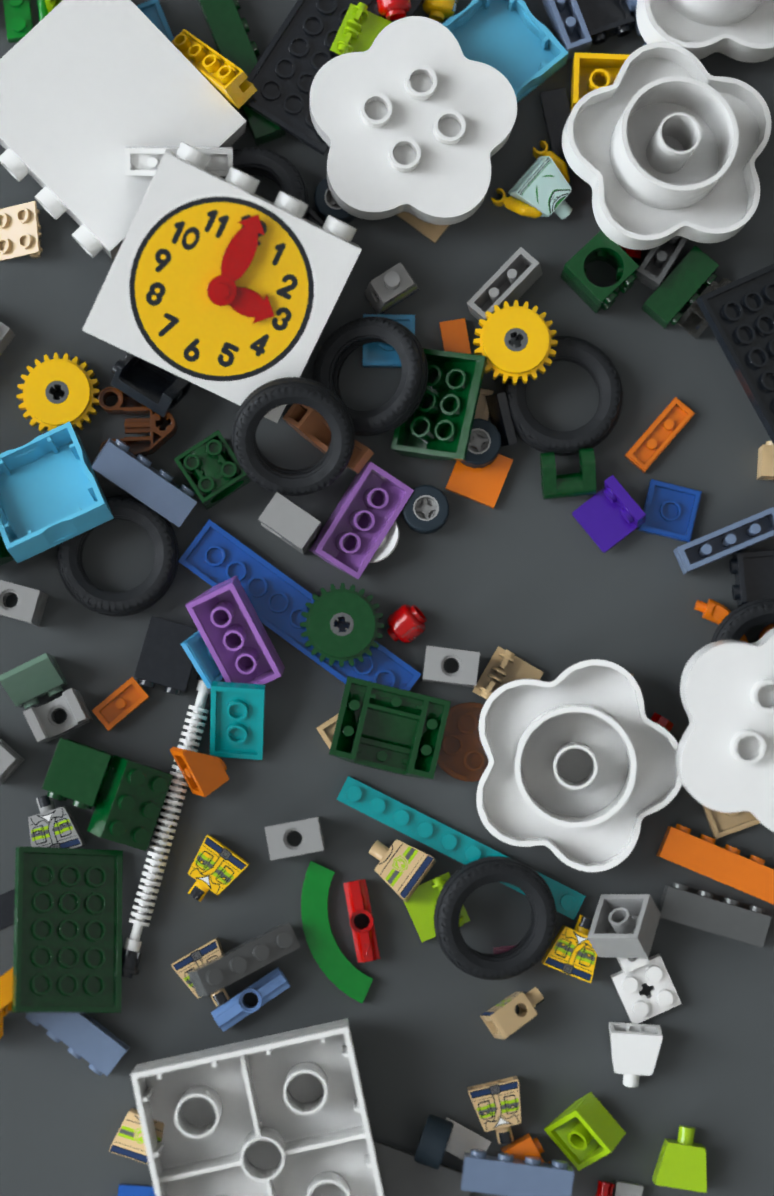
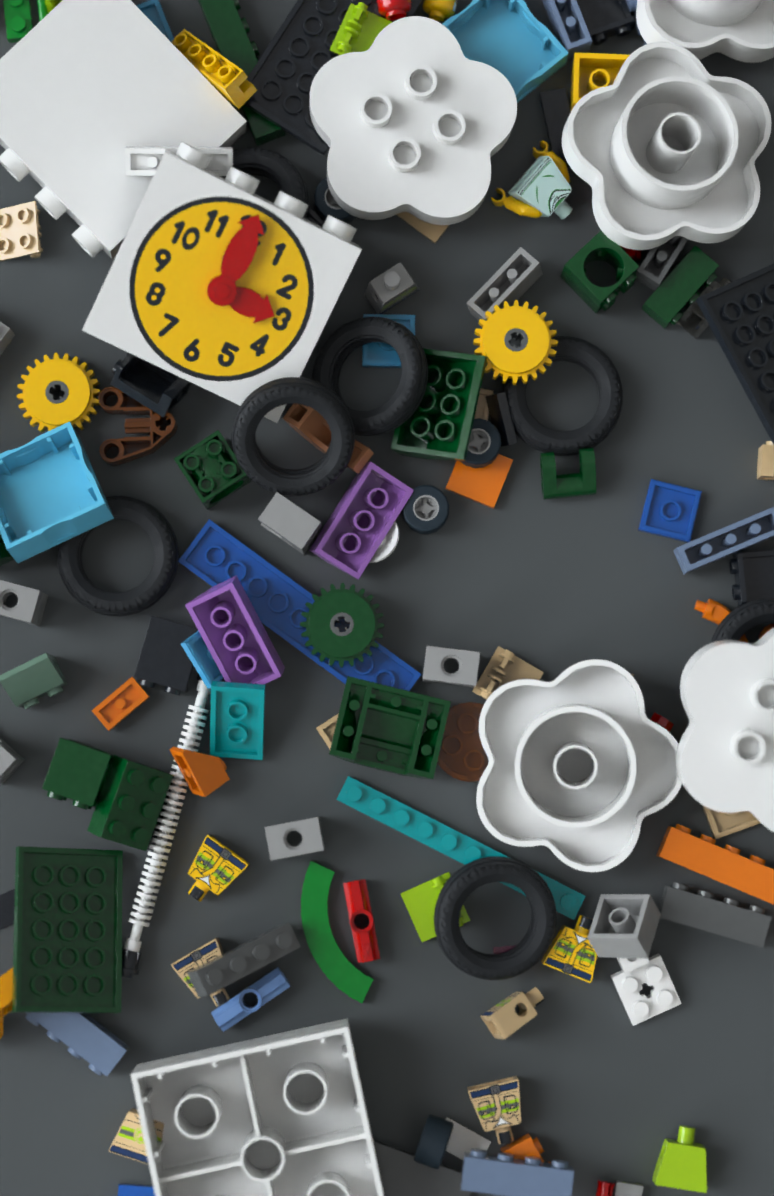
(42, 718): light grey piece -> none
(54, 826): torso -> none
(144, 482): sand blue brick -> none
(401, 866): tan torso -> none
(406, 623): red head -> none
(455, 336): orange tile -> none
(585, 1131): lime slope -> none
(609, 515): dark purple bracket -> none
(634, 1050): white torso -> none
(659, 434): orange tile -> none

